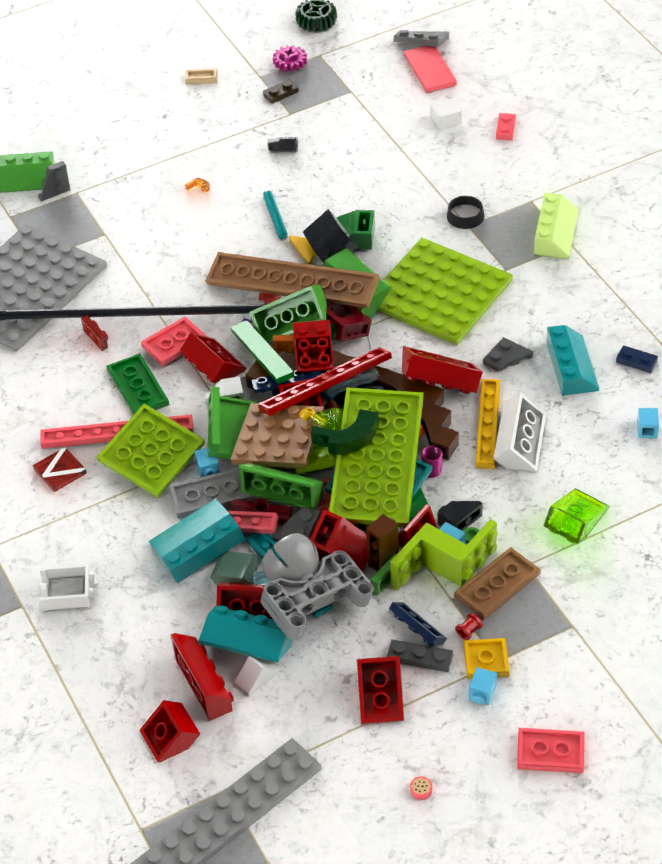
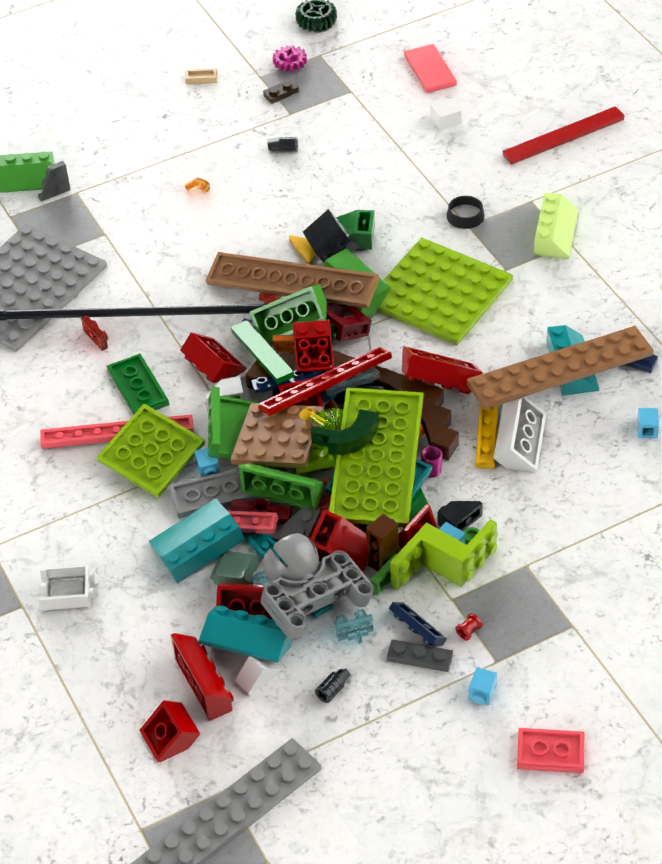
(59, 469): clear red tile -> none
(166, 343): coral plate -> none
(275, 214): teal axle -> none
(332, 685): none -> black hinge
(354, 628): none -> clear light blue hips
(380, 689): red slope -> none
(421, 788): tile -> none
(426, 38): dark grey wing -> none
(486, 654): yellow tile -> none
(497, 583): medium nougat tile -> none
(505, 126): coral plate -> none
(506, 354): dark grey wing -> none
(559, 367): none -> medium nougat plate
(563, 135): none -> red tile
(575, 515): clear neon green slope -> none

